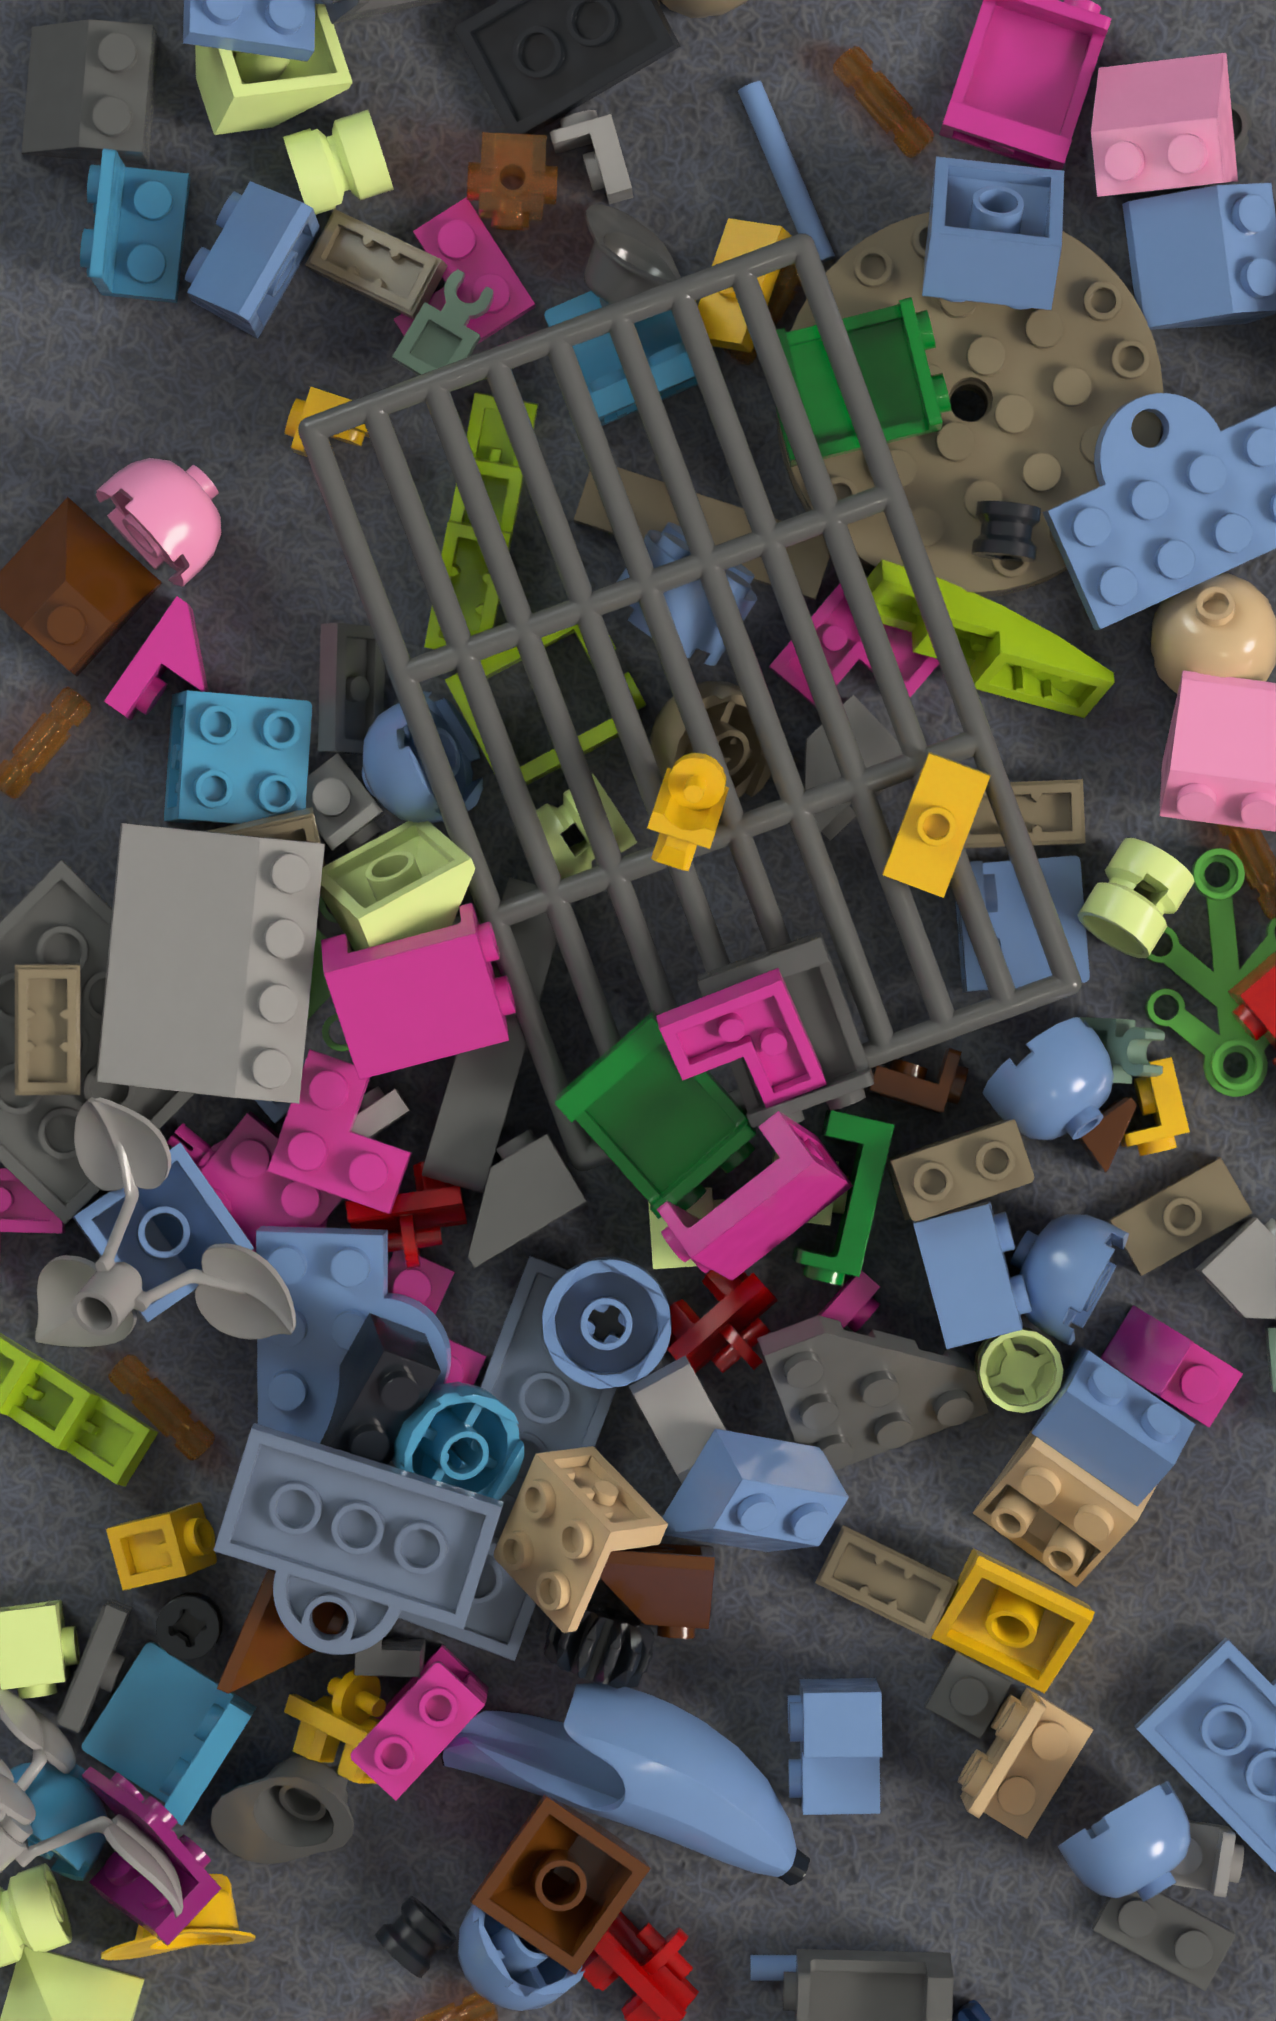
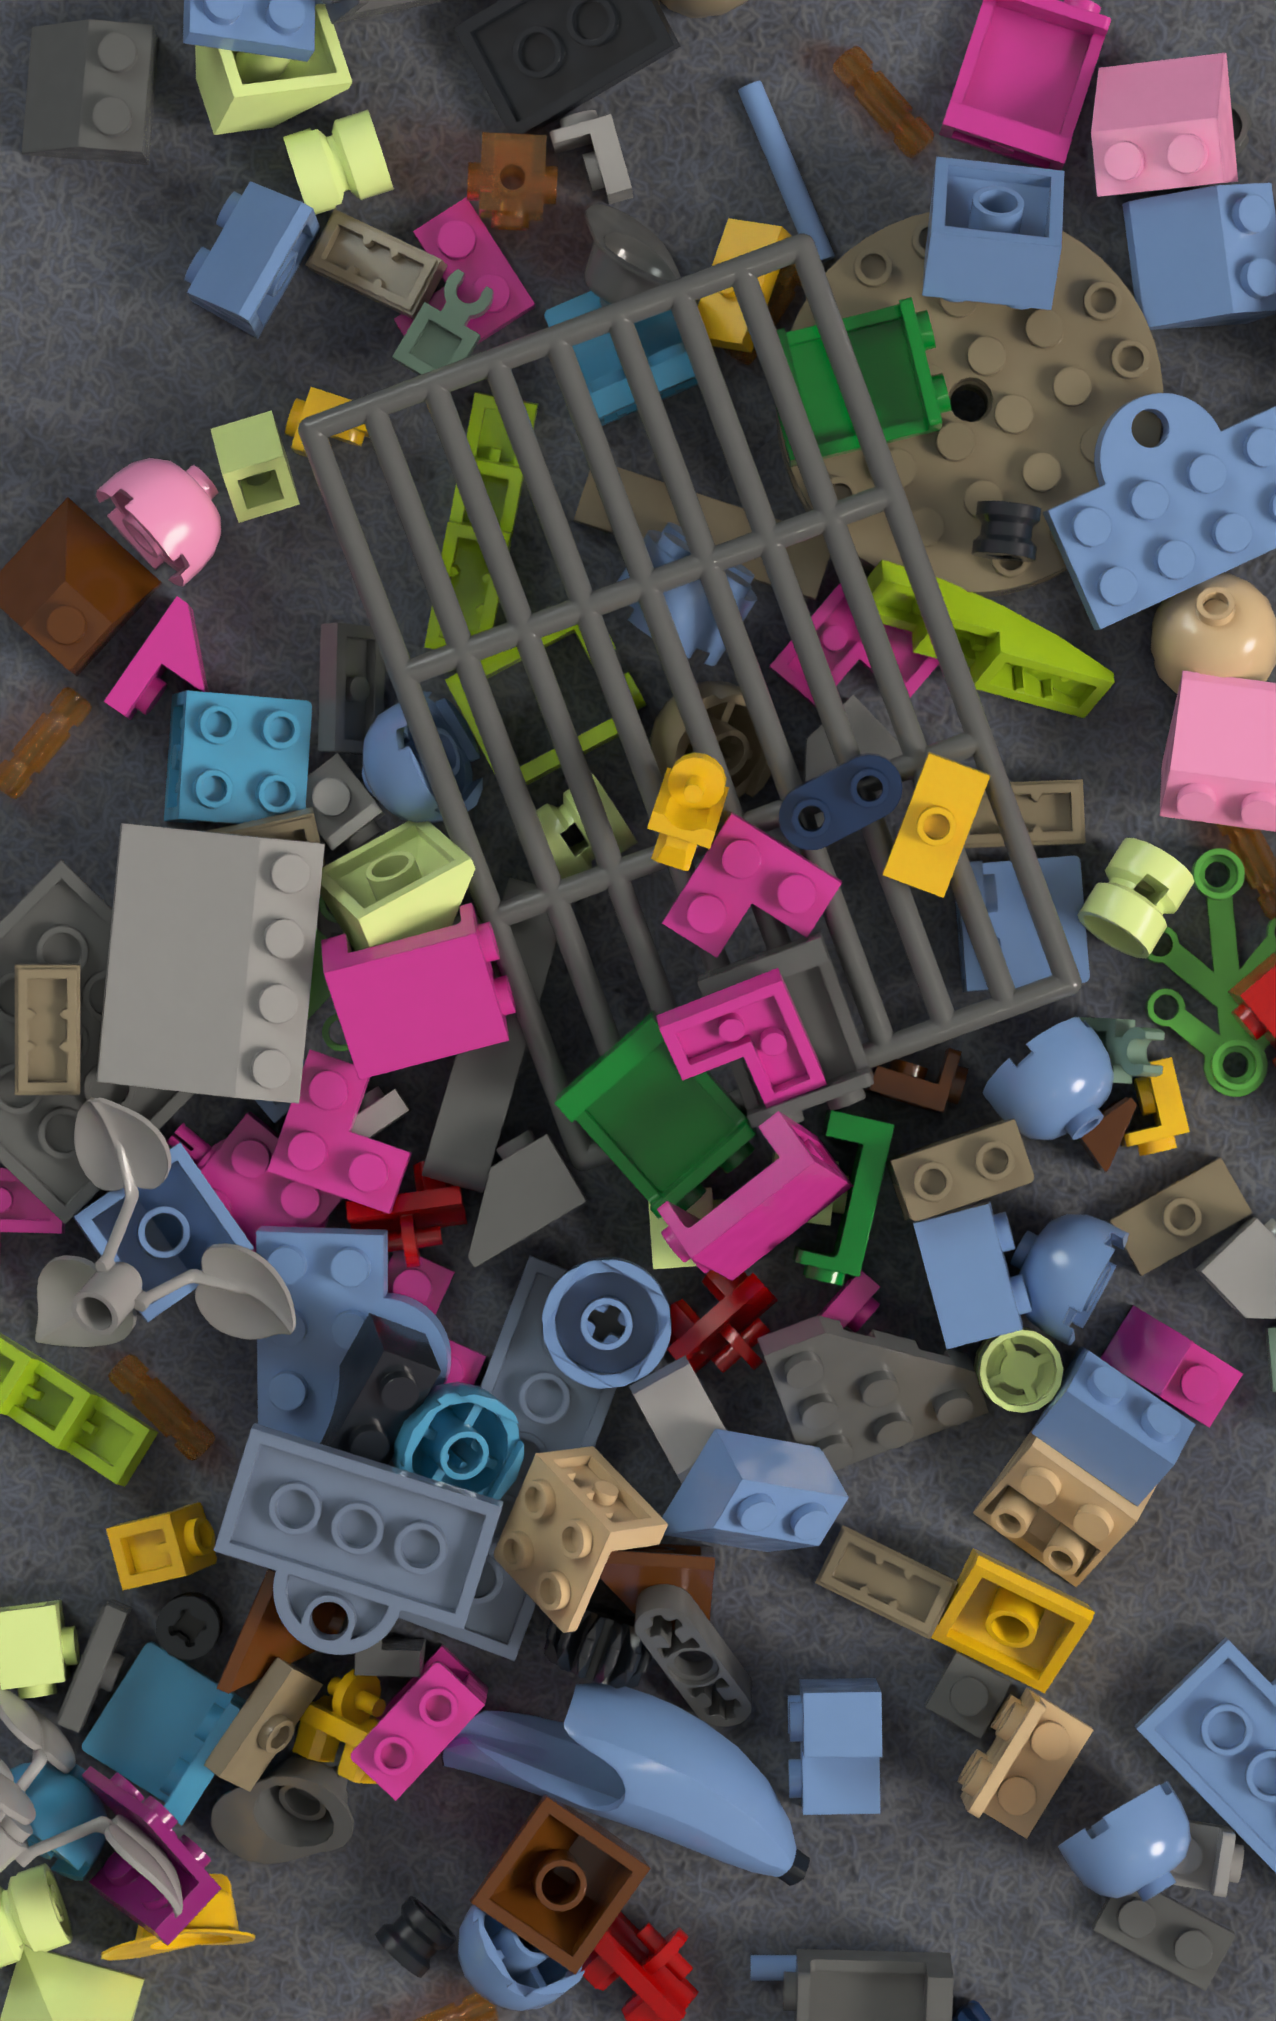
(136, 230): dark azure bracket -> none
(254, 466): none -> yellowish green brick
(263, 1724): none -> dark tan plate
(693, 1632): none -> dark grey beam
(744, 870): none -> dark pink plate
(838, 799): none -> dark blue plate

